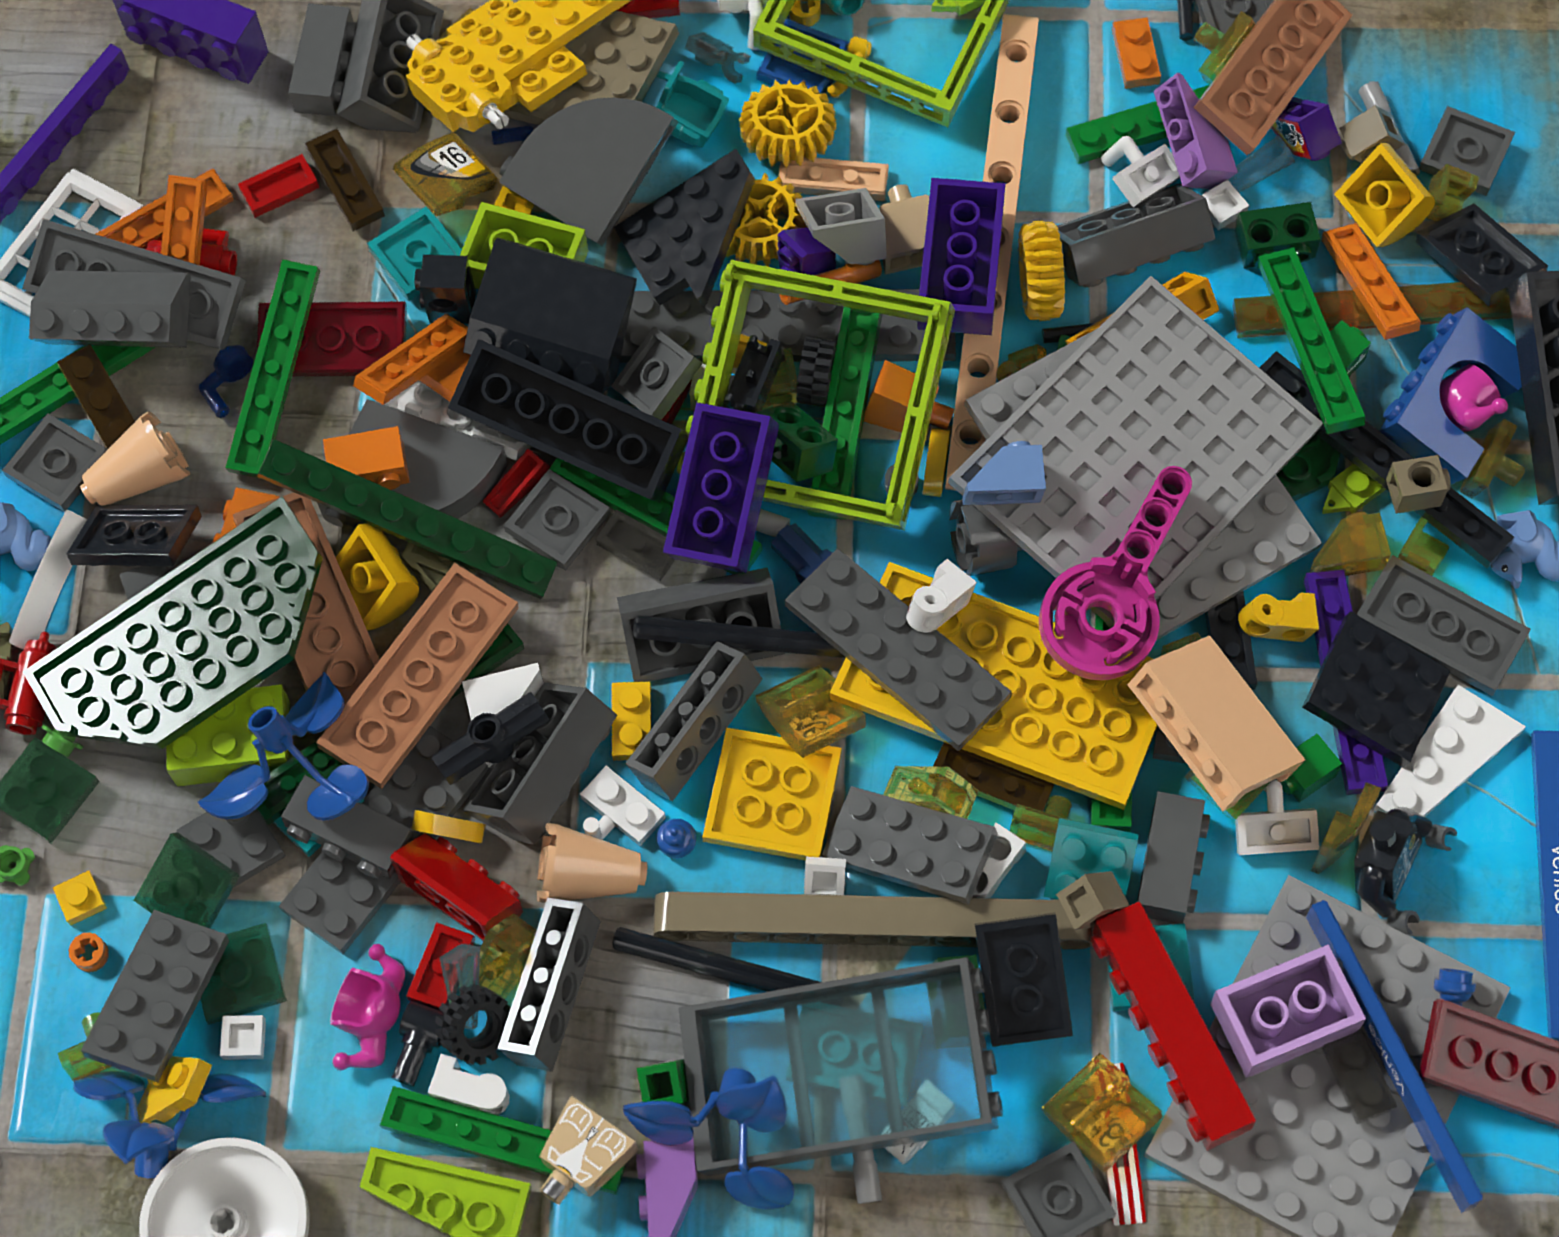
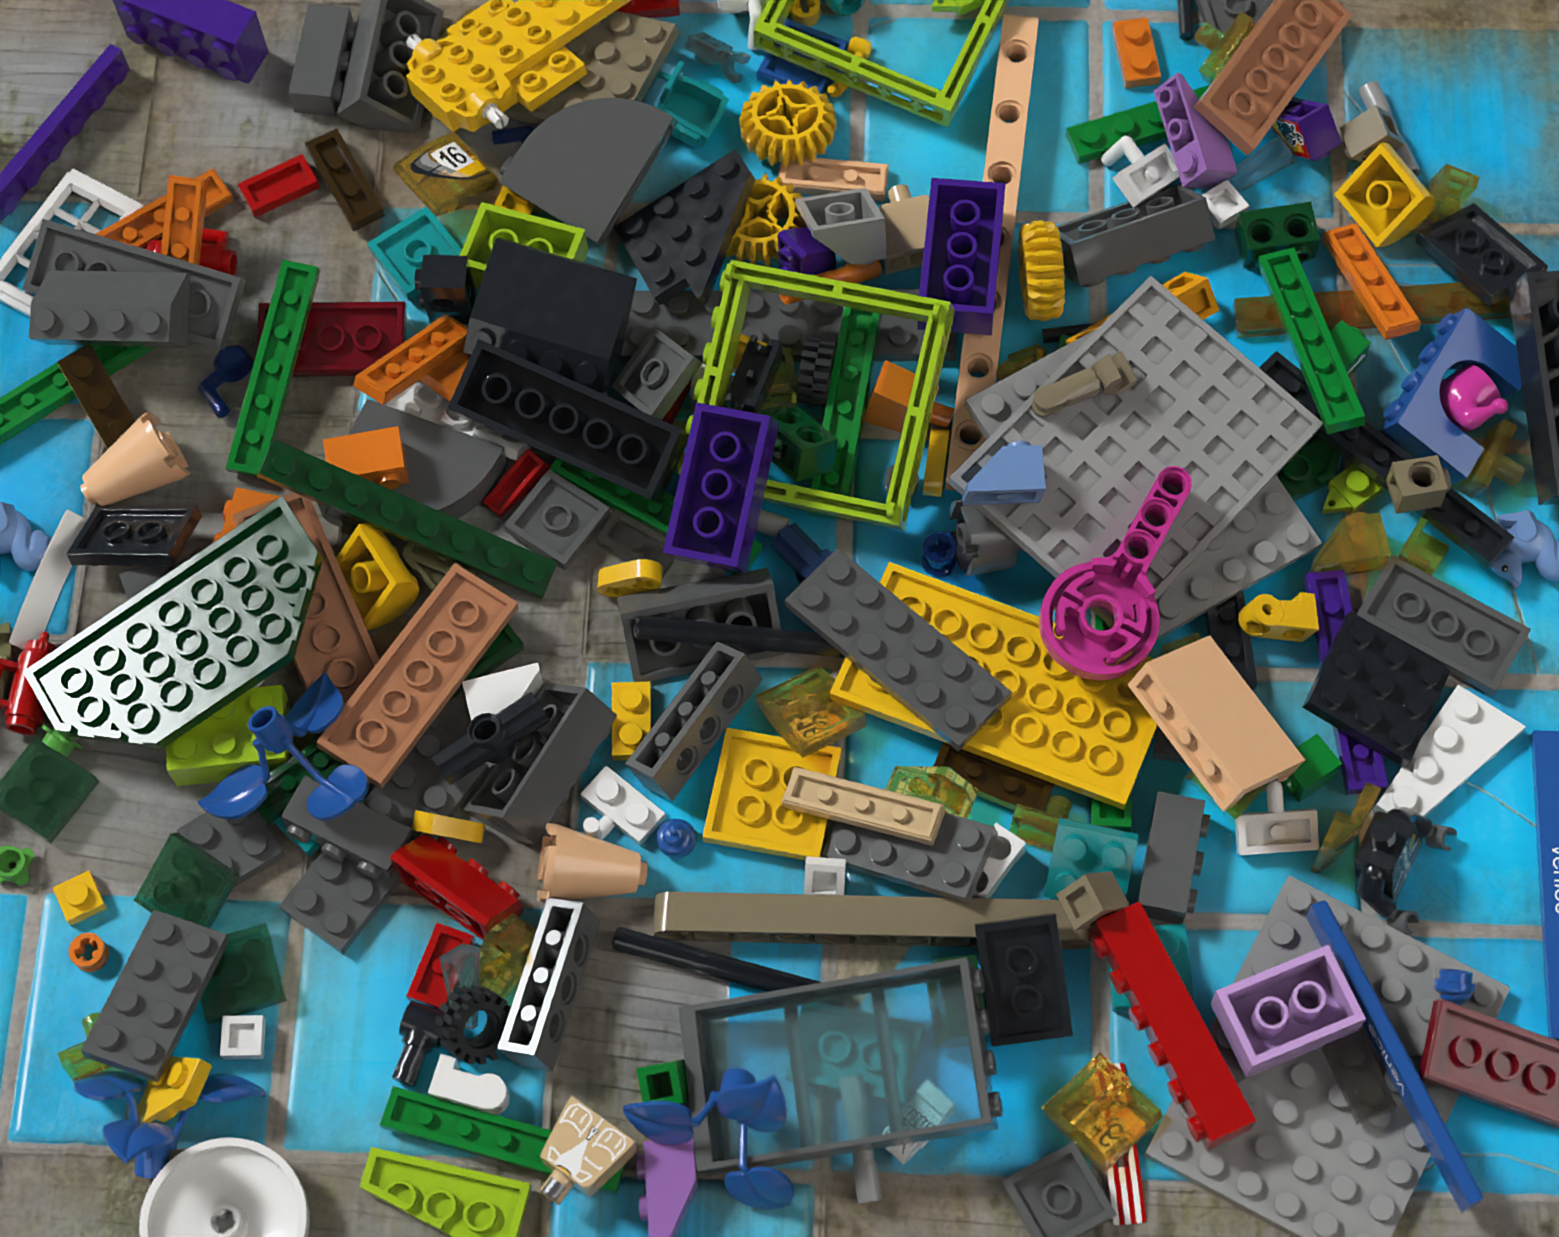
(54, 462): dark grey plate -> none
(368, 1009): dark pink piece -> none
(629, 578): none -> yellow beam
(863, 806): none -> tan tile
(942, 599): white leg -> none
(947, 547): none -> clear blue bush
(1109, 372): none -> dark tan piece
(1467, 145): dark grey plate -> none

